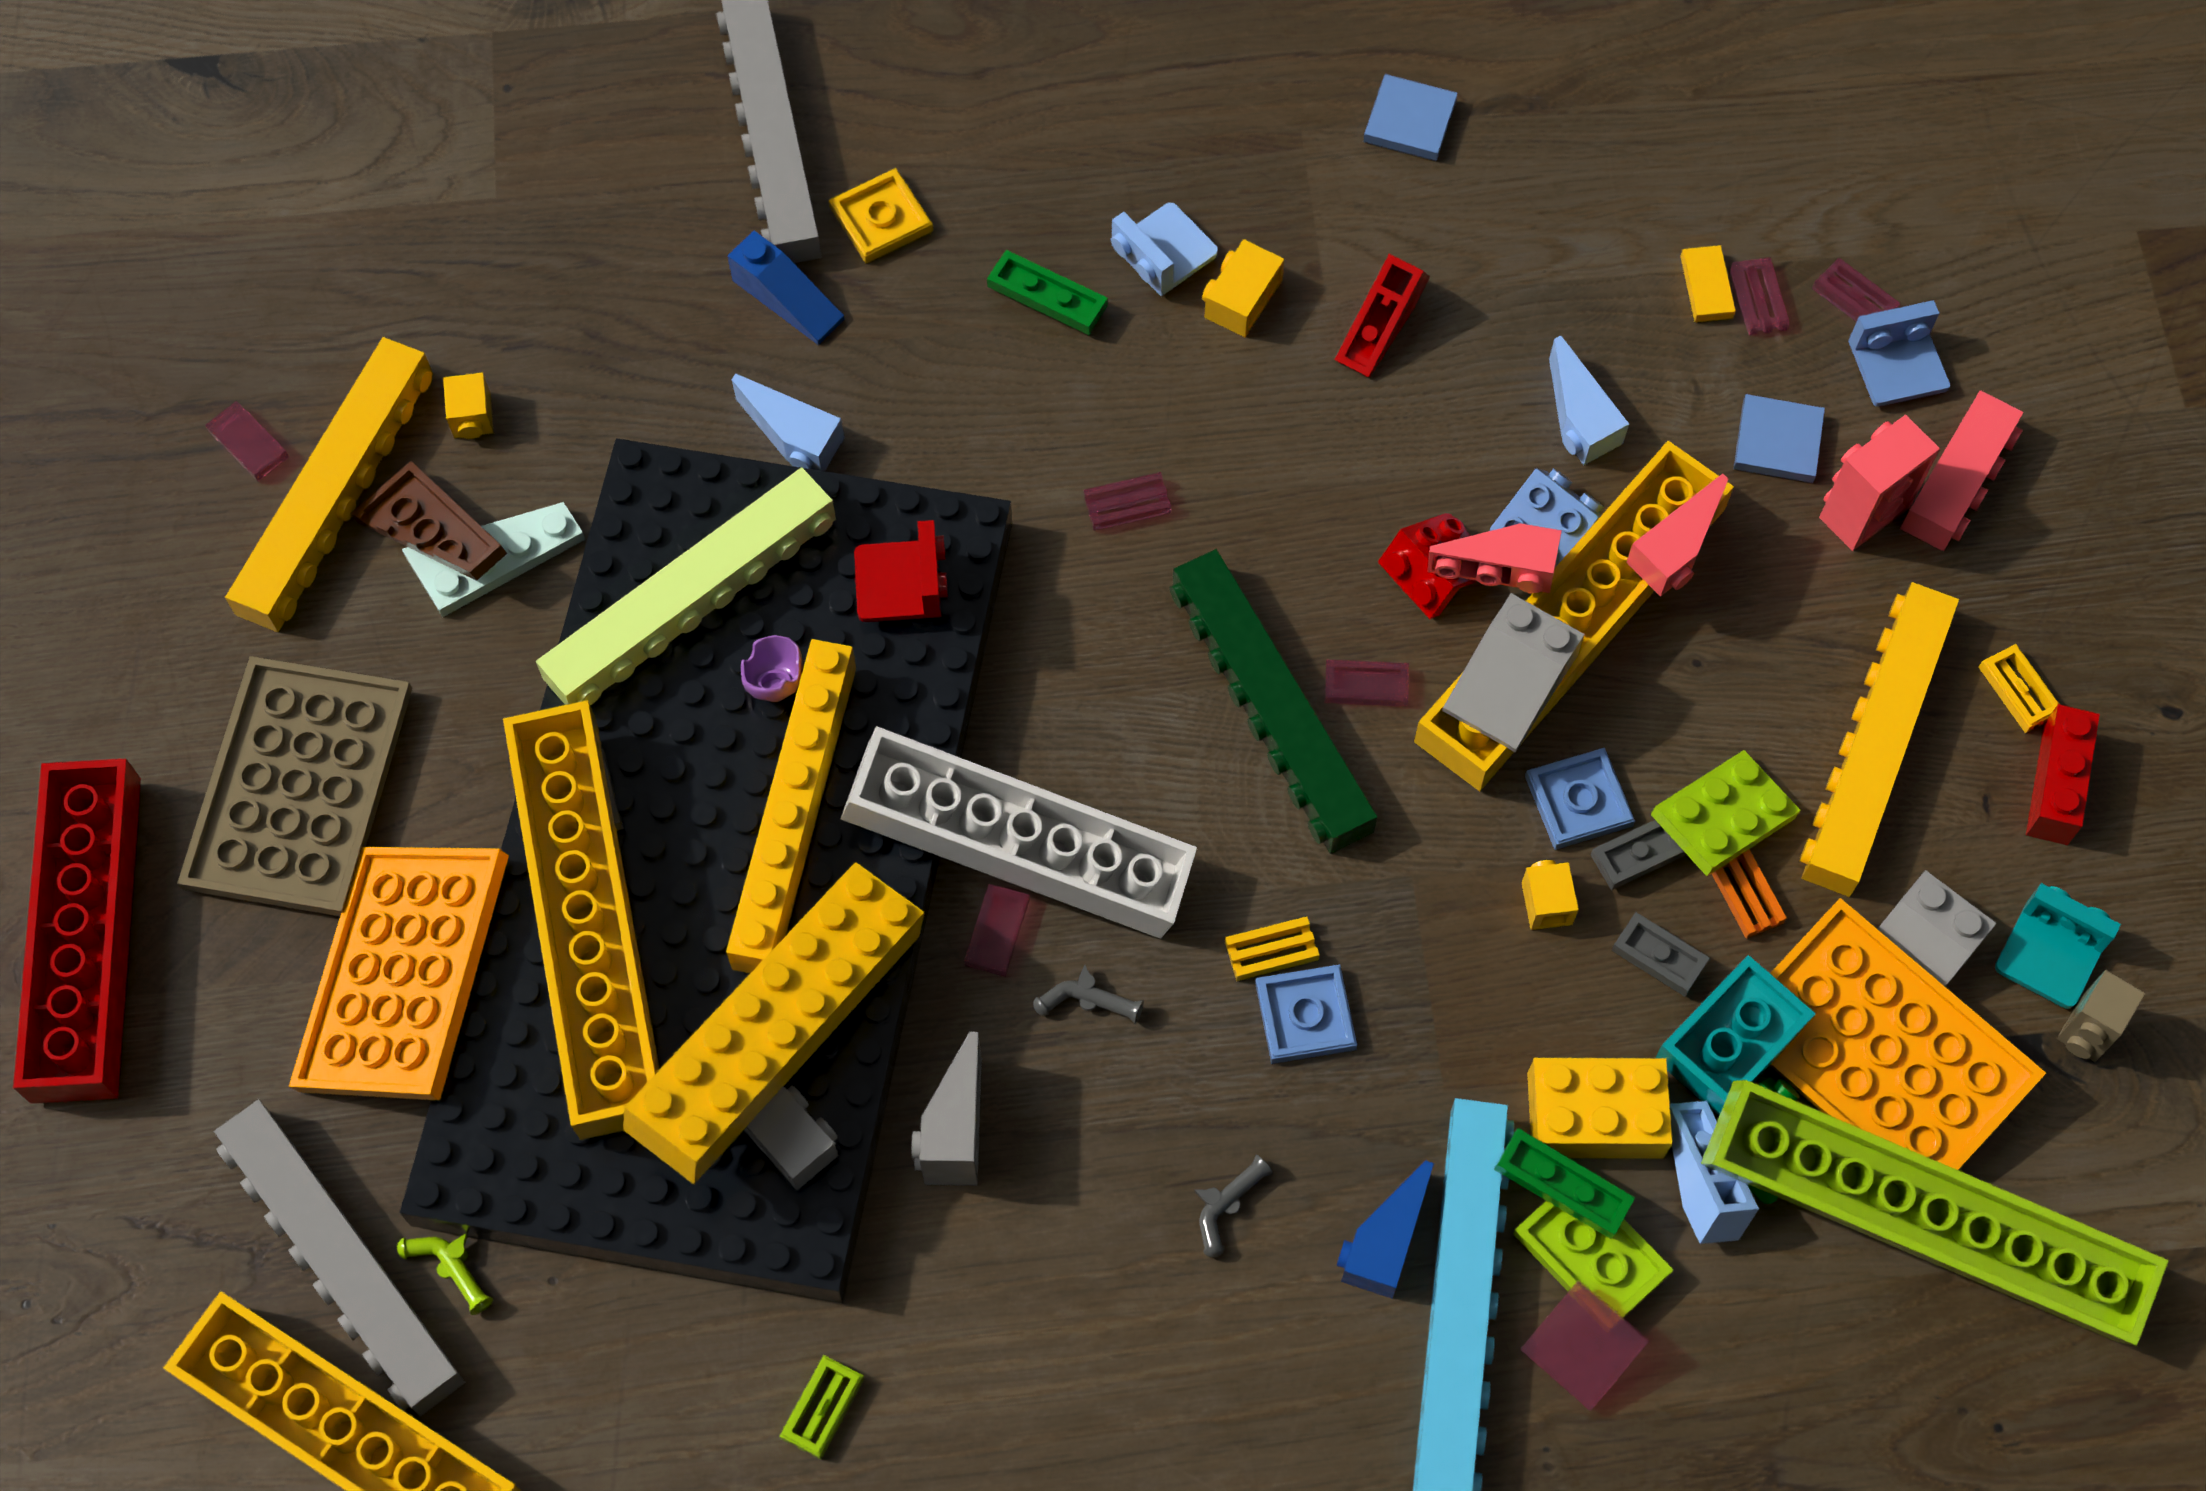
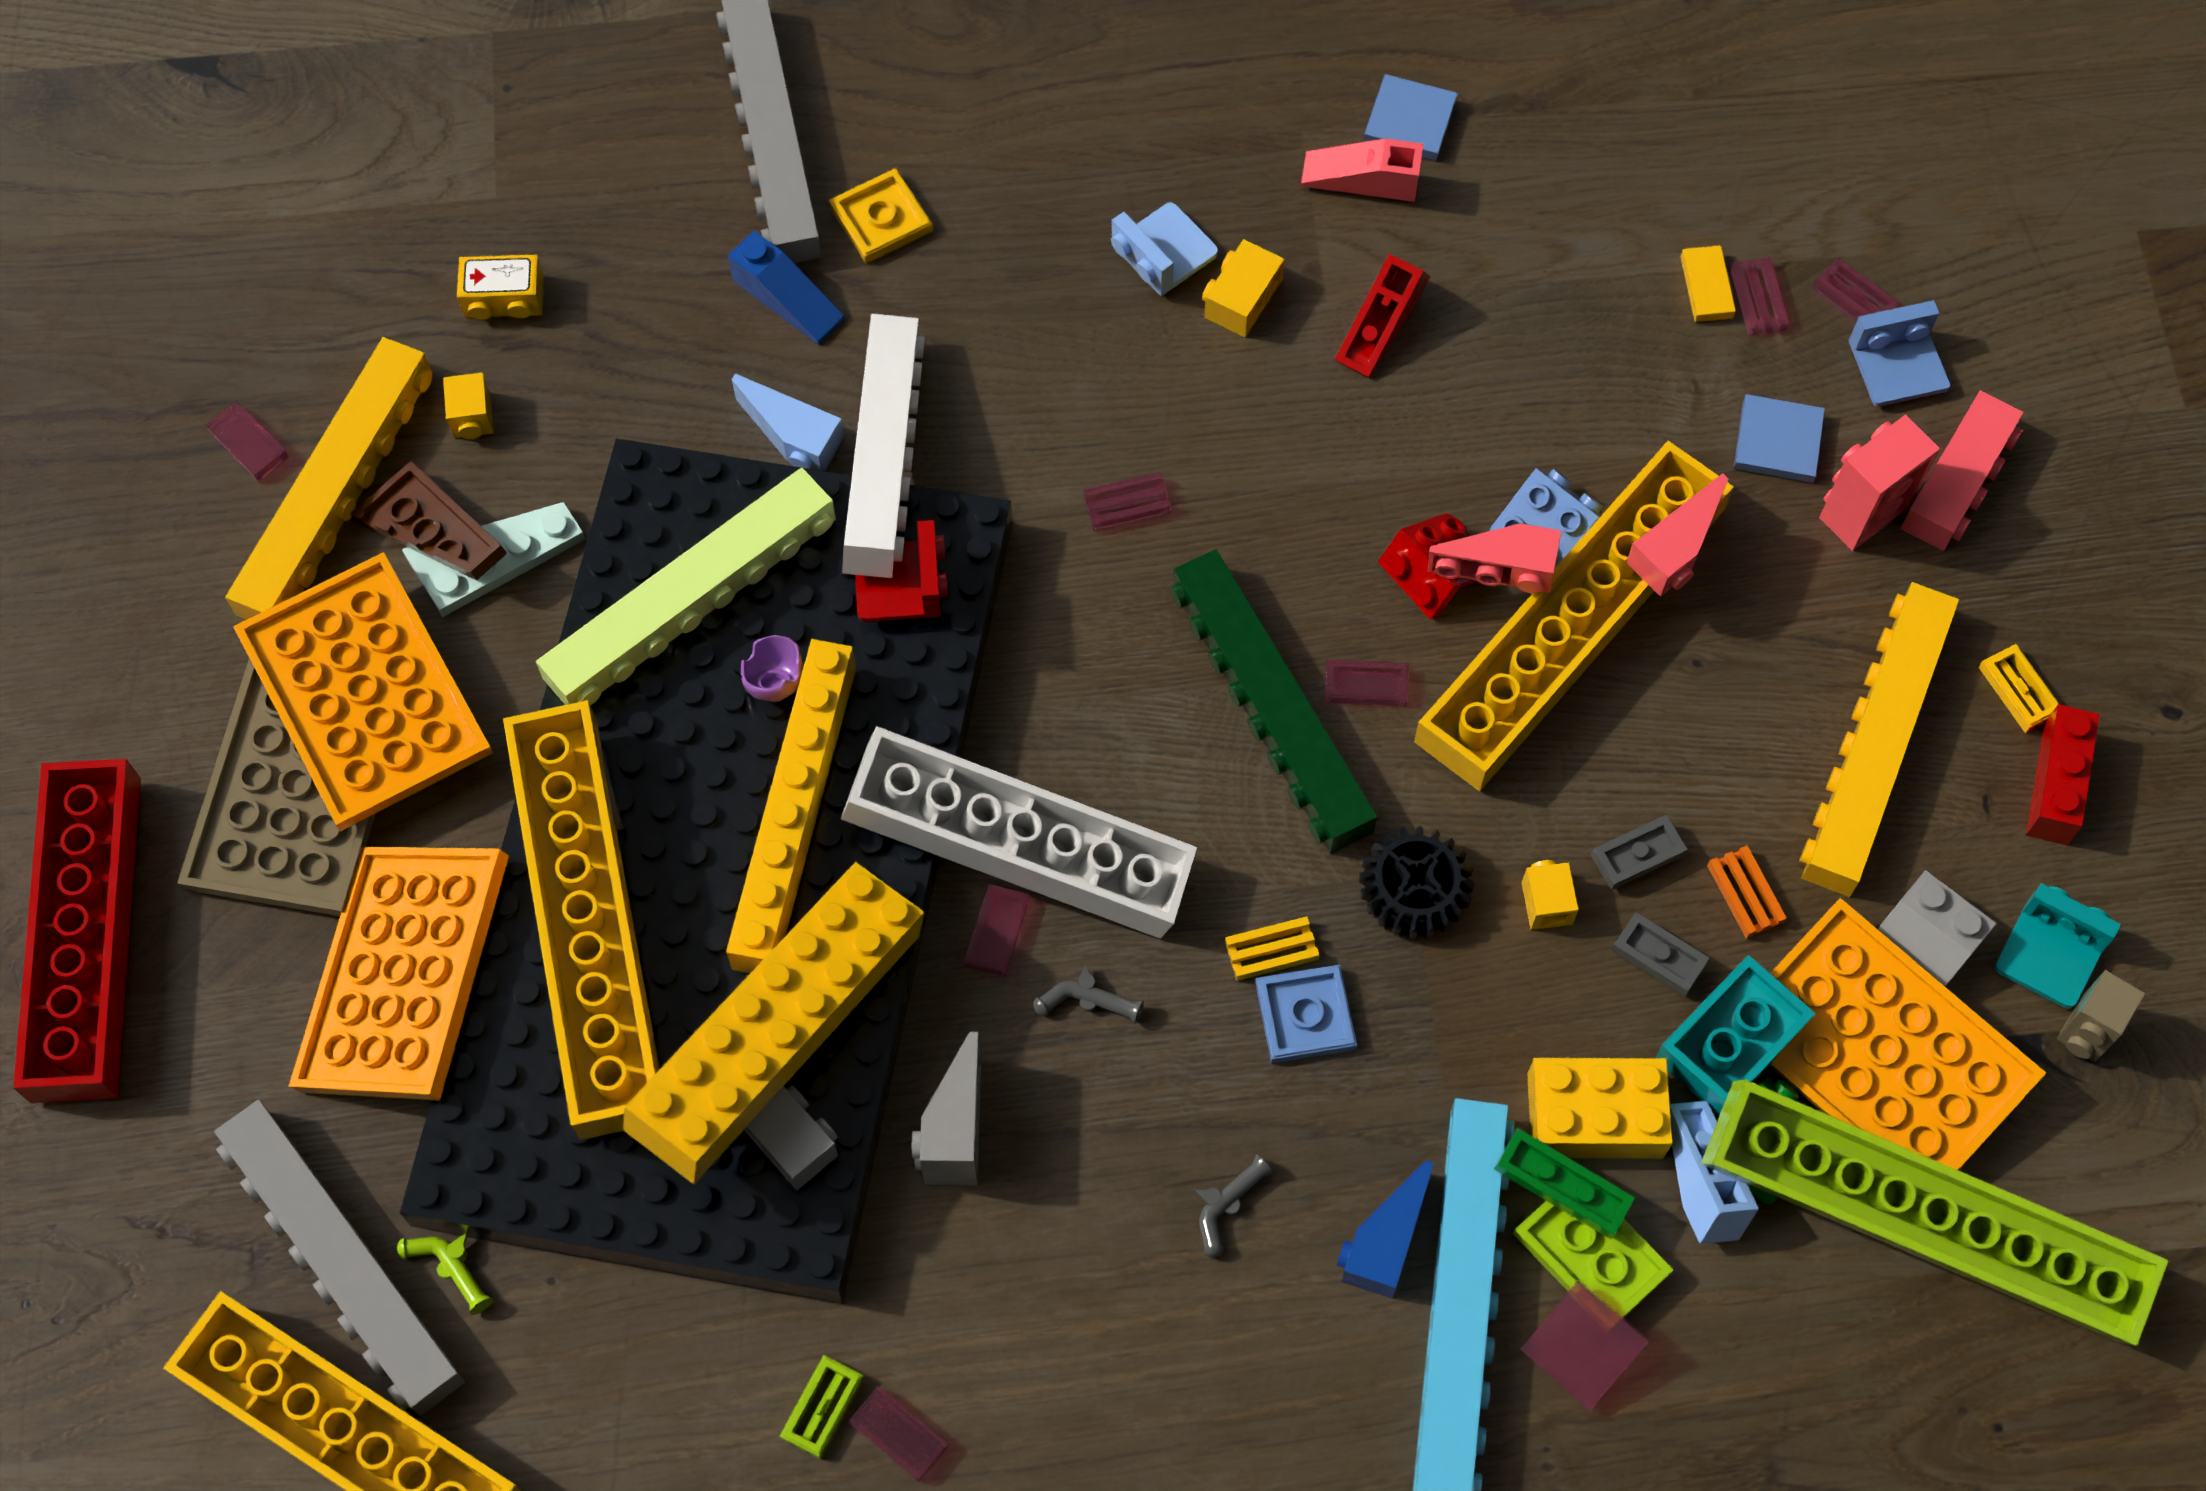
(362, 691): none -> light orange plate
(500, 286): none -> brick
(881, 447): none -> white brick
(898, 1434): none -> clear pink tile
(1047, 292): green plate -> none
(1366, 168): none -> coral slope
(1440, 906): none -> black gear
(1514, 672): light grey slope -> none
(1579, 798): medium blue tile -> none
(1585, 413): light blue slope -> none
(1725, 812): lime plate -> none

